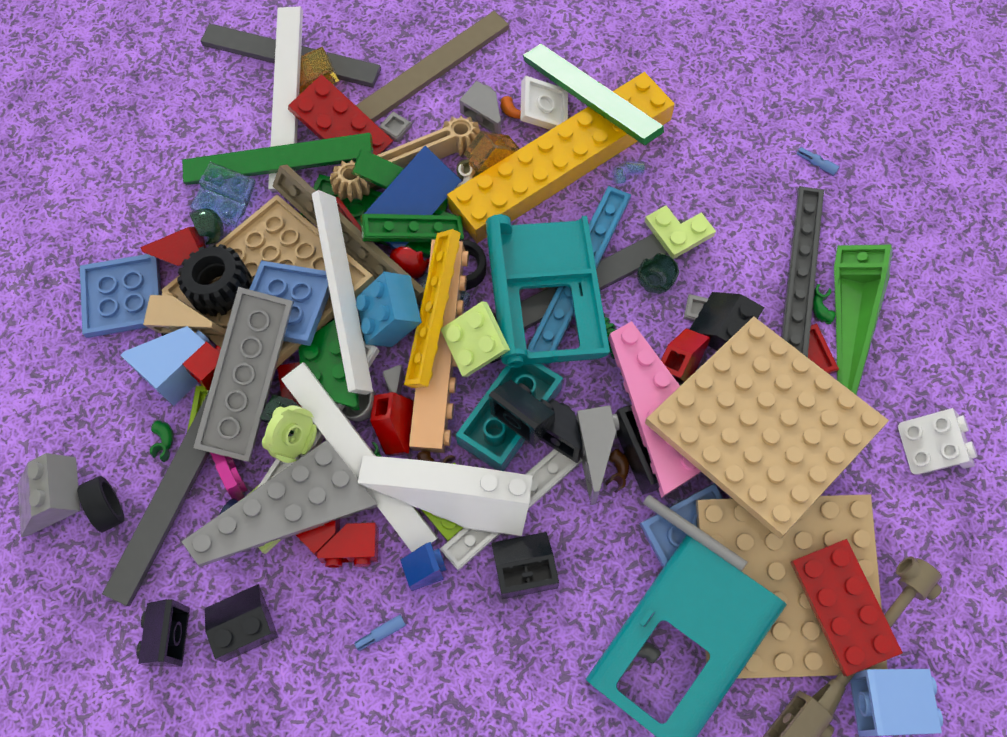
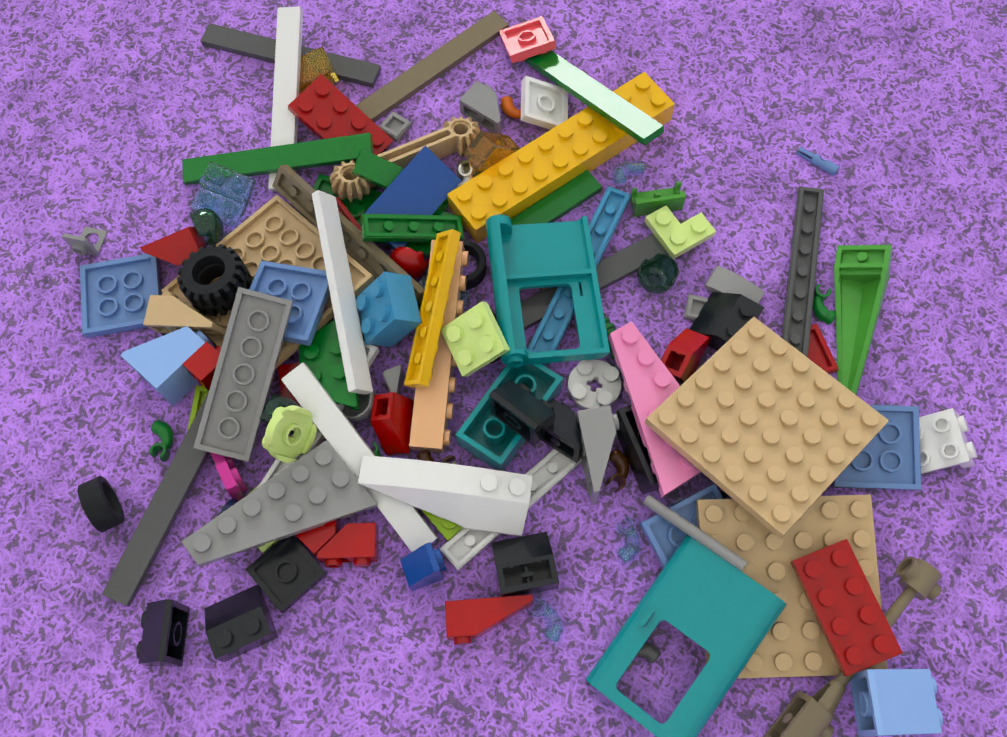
(47, 492): light grey slope -> none
(81, 245): none -> light grey bracket
(286, 572): none -> black plate
(380, 632): medium blue pin -> none
(477, 616): none -> red slope
(527, 39): none -> coral plate
(555, 623): none -> clear light blue arm
(560, 201): none -> green tile
(591, 370): none -> white plate
(632, 545): none -> clear light blue arm
(650, 201): none -> bright green hinge
(726, 281): none -> light grey slope
(891, 456): none -> medium blue plate

